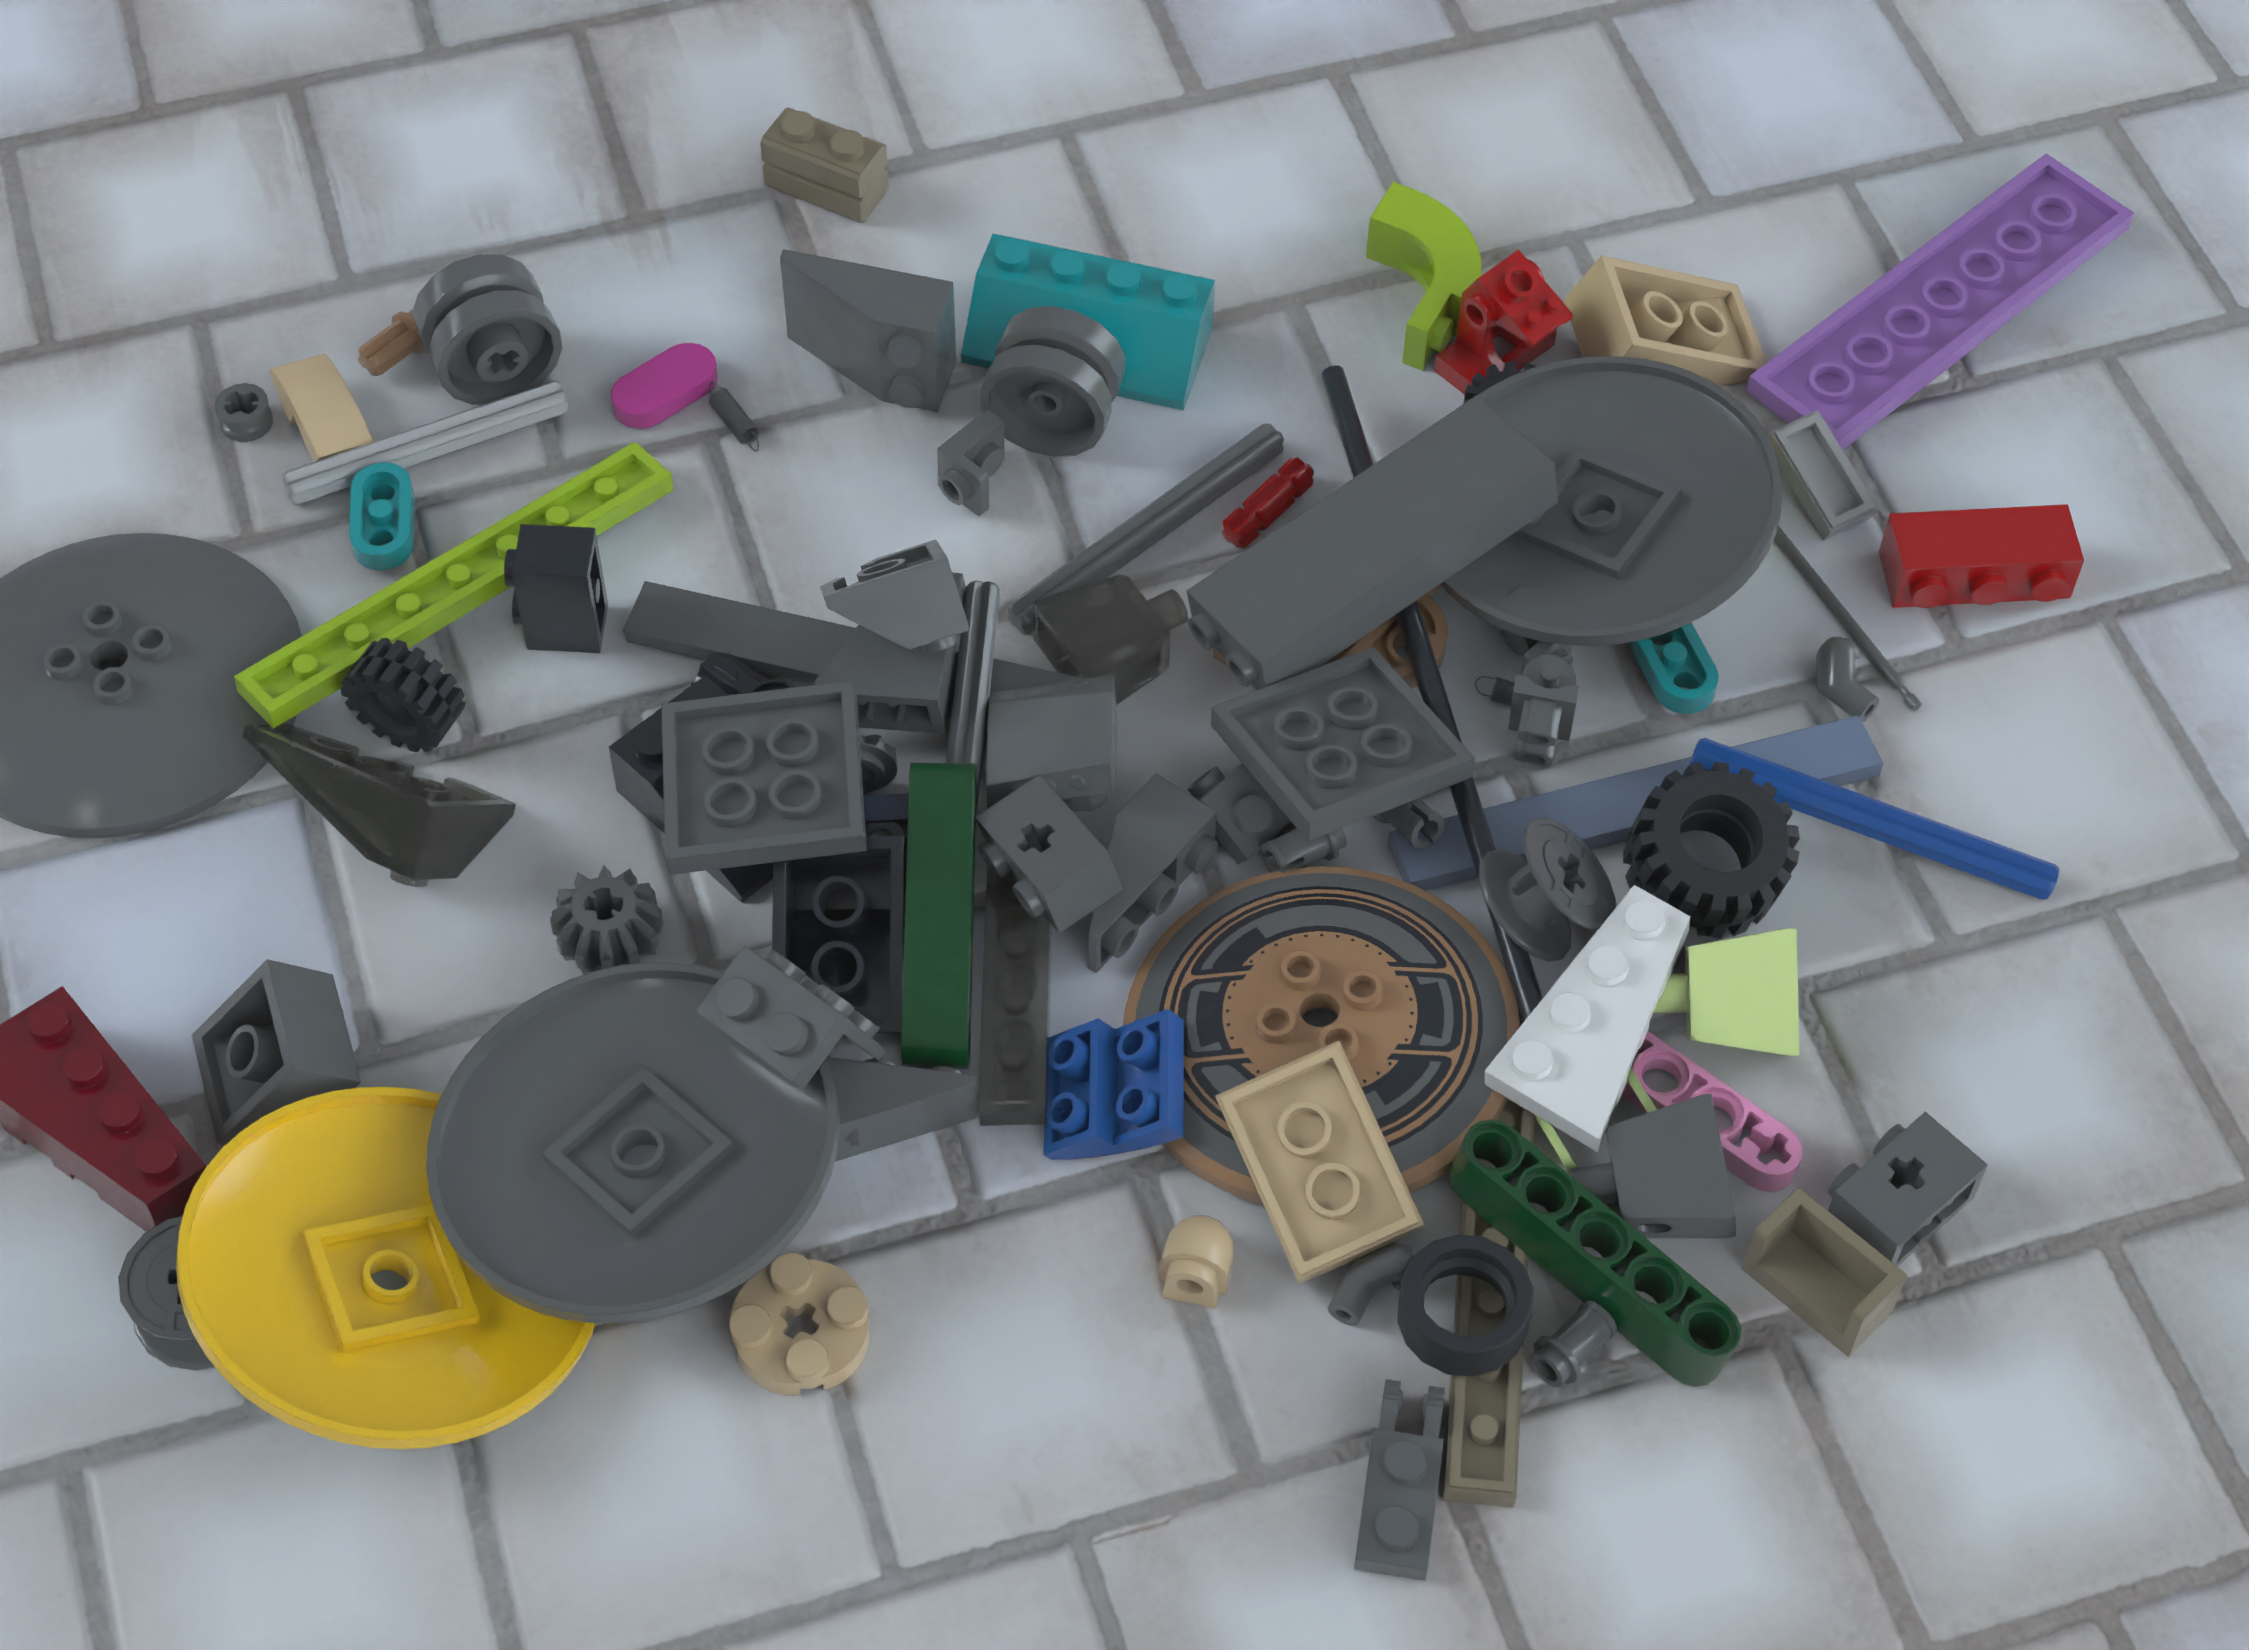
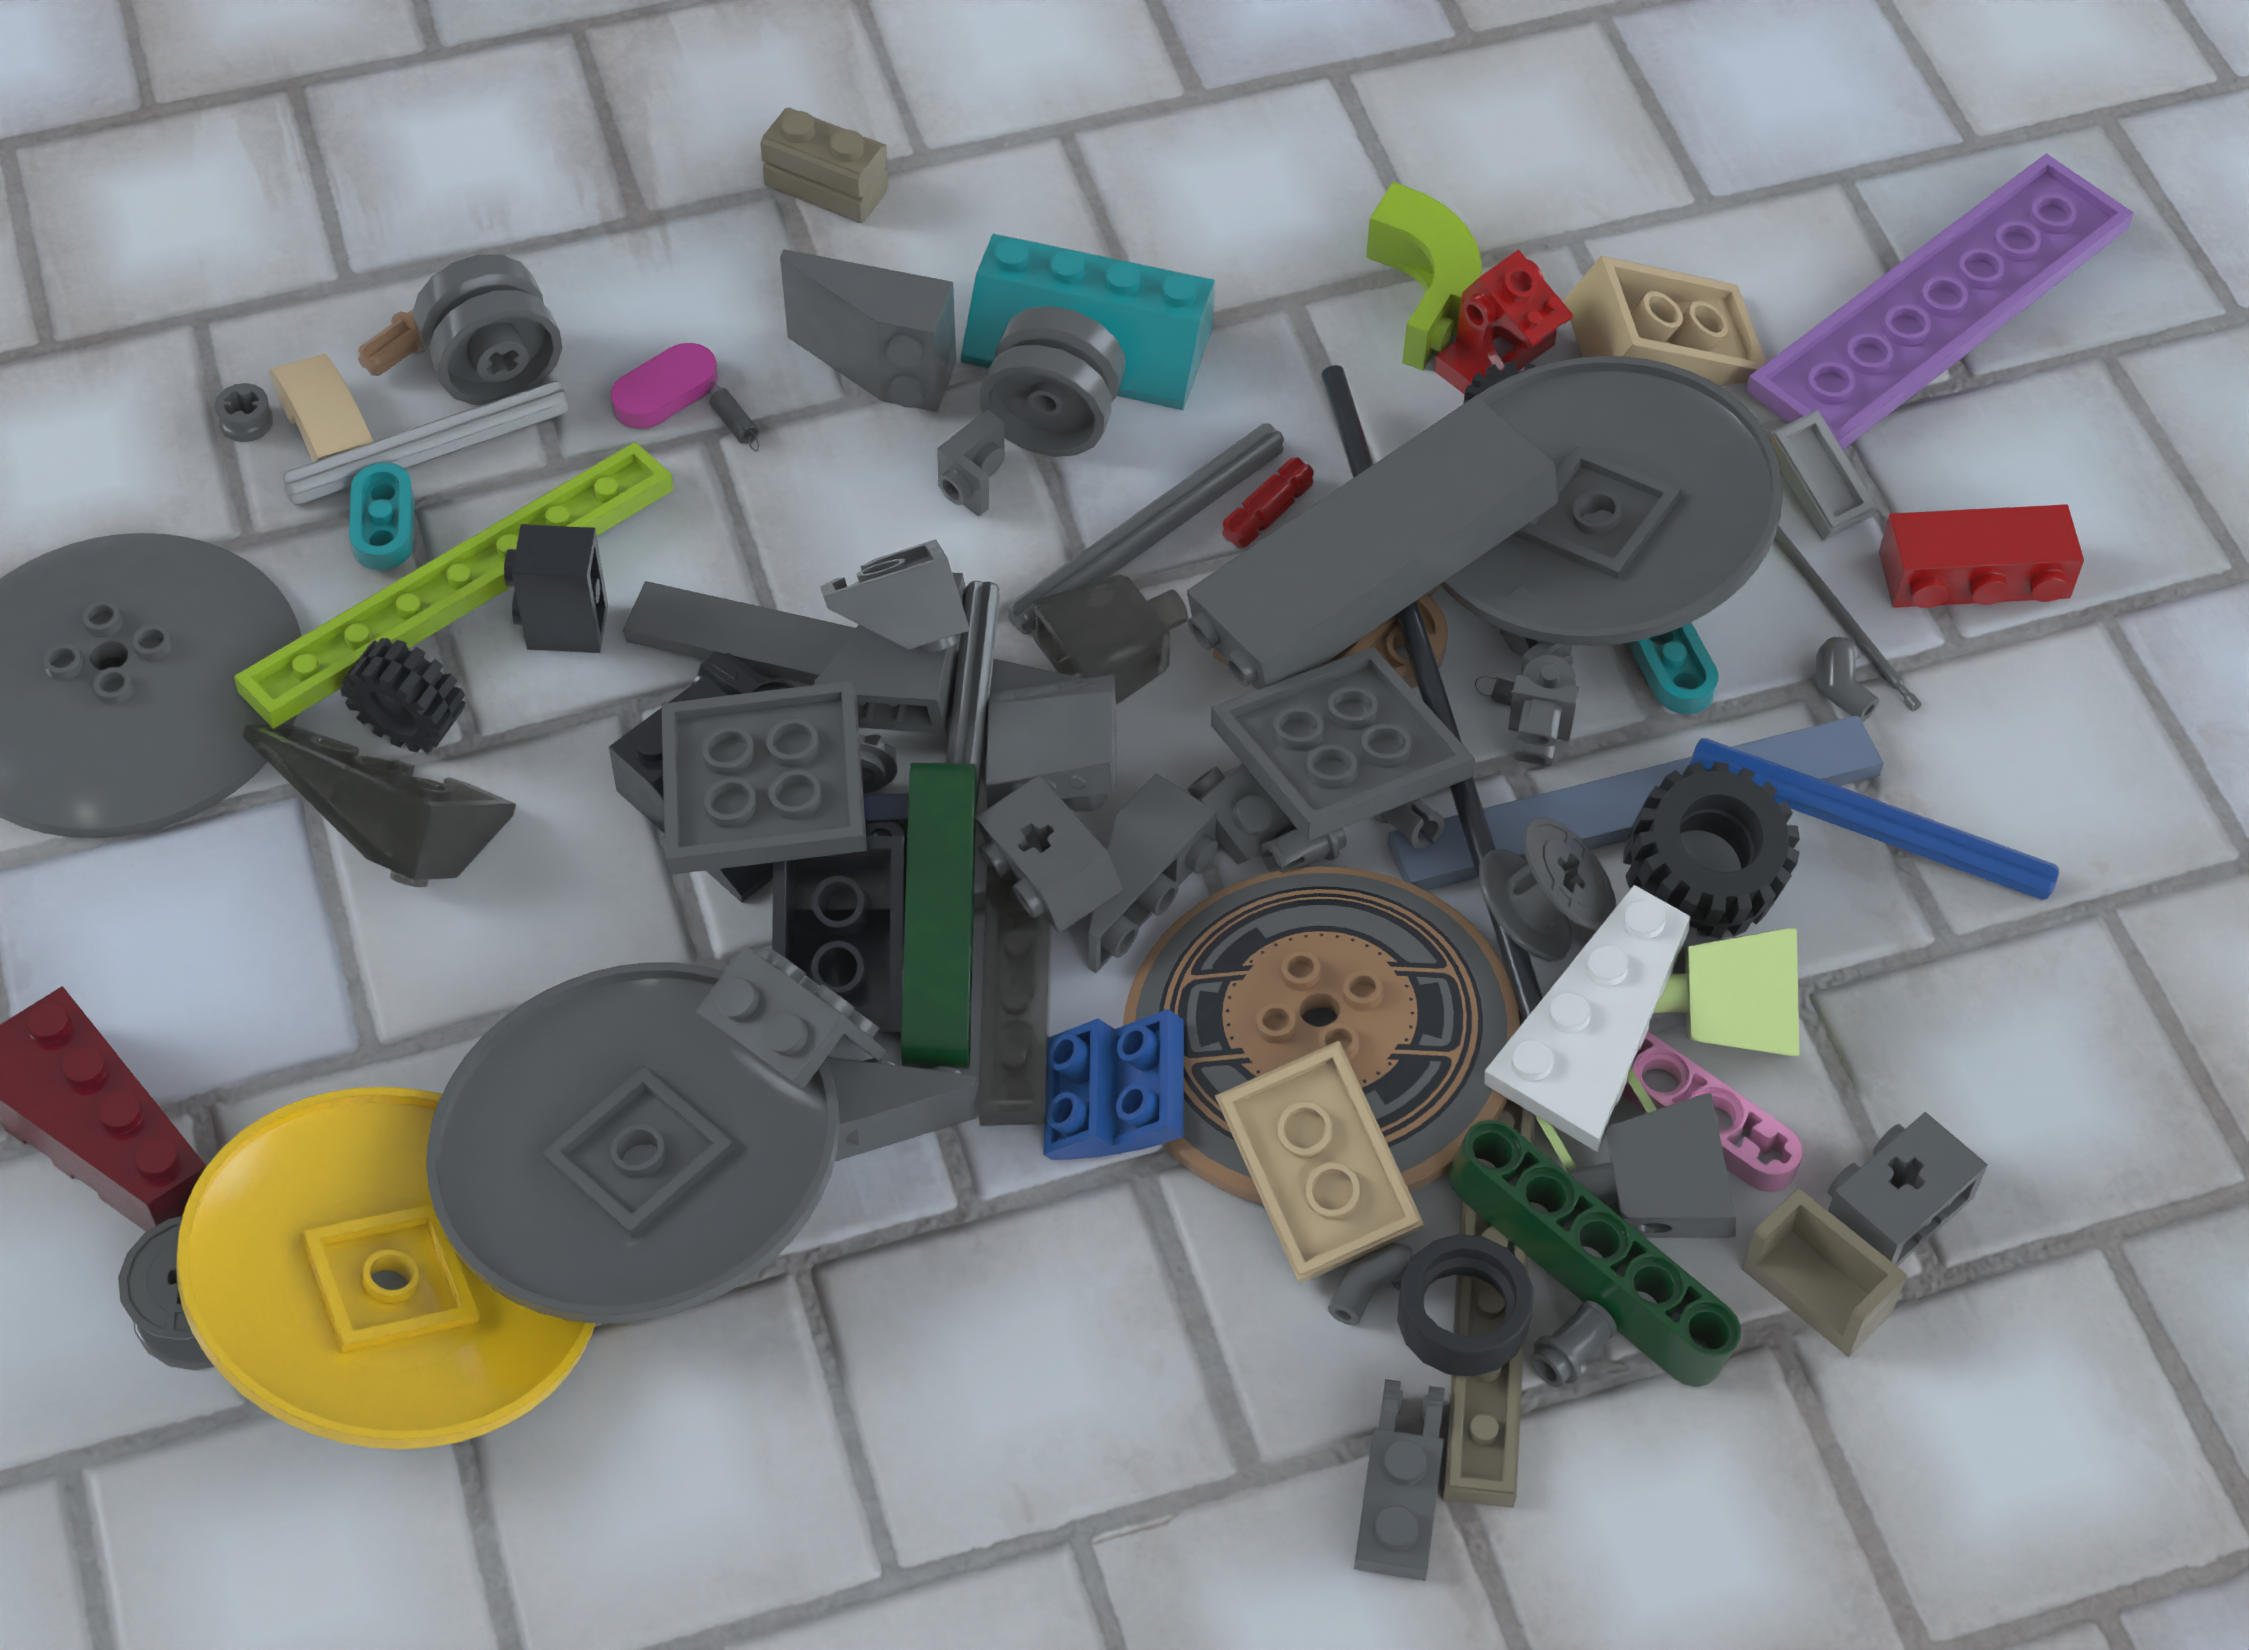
(273, 1046): dark grey slope -> none
(606, 920): dark grey gear -> none
(797, 1288): tan plate -> none
(1197, 1261): tan piece -> none

